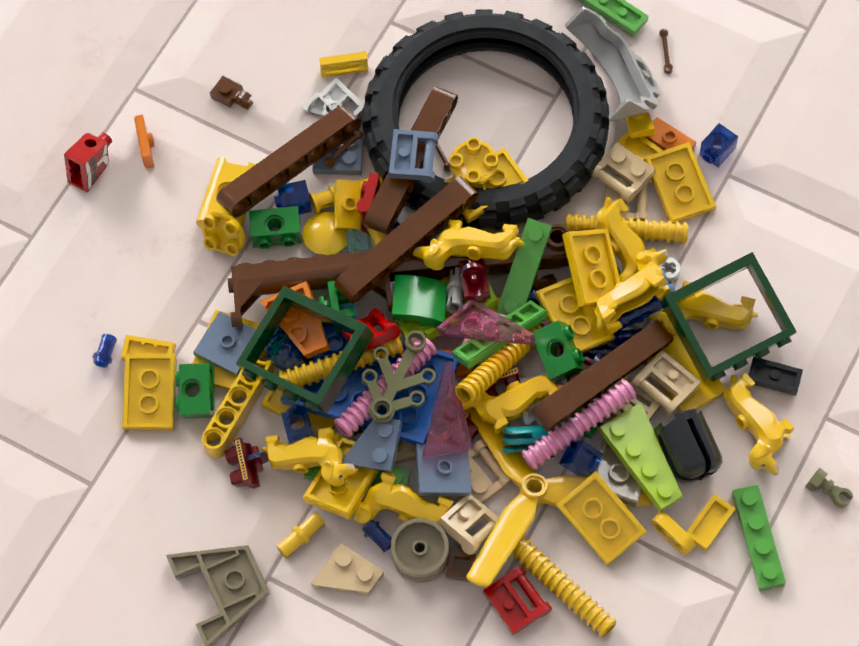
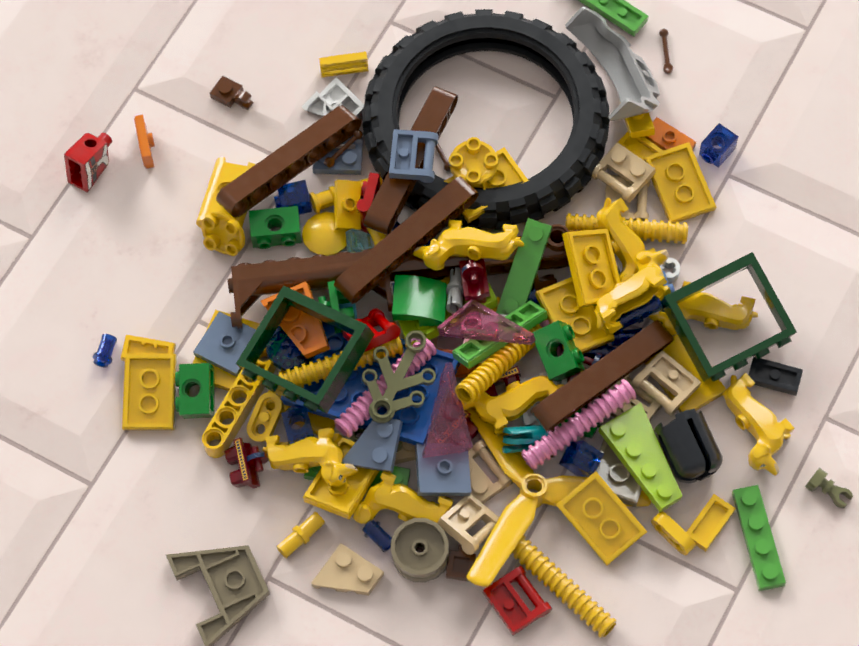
(263, 416): none -> yellow plate

